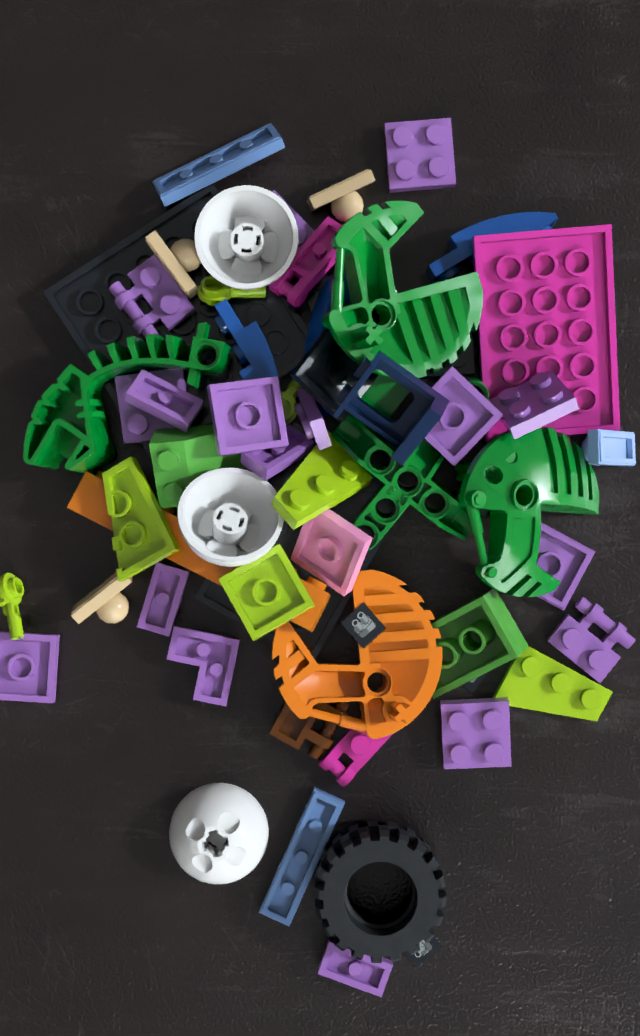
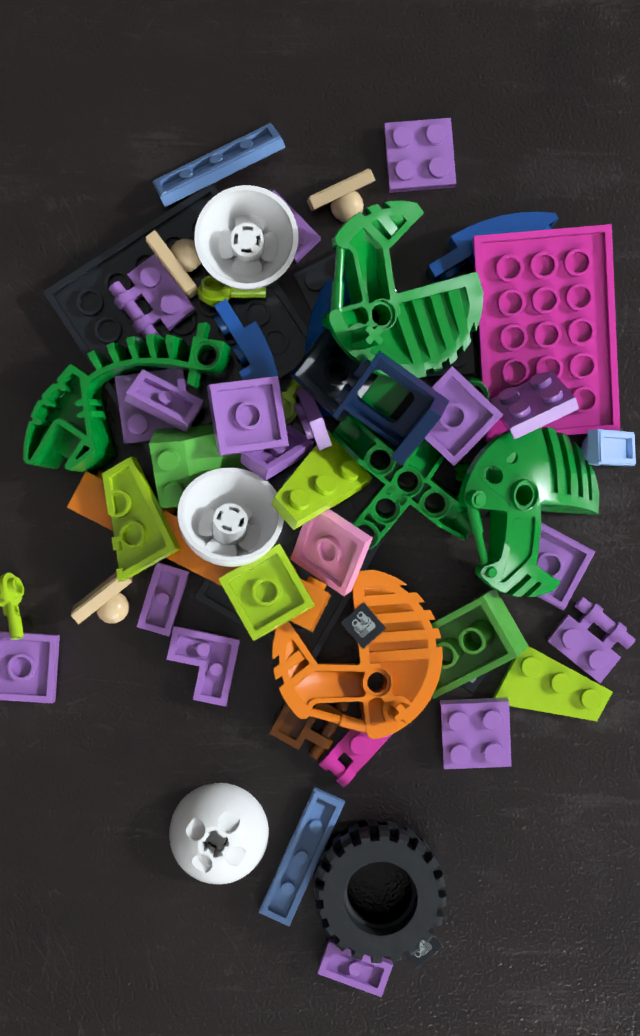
(309, 264): dark pink plate -> none

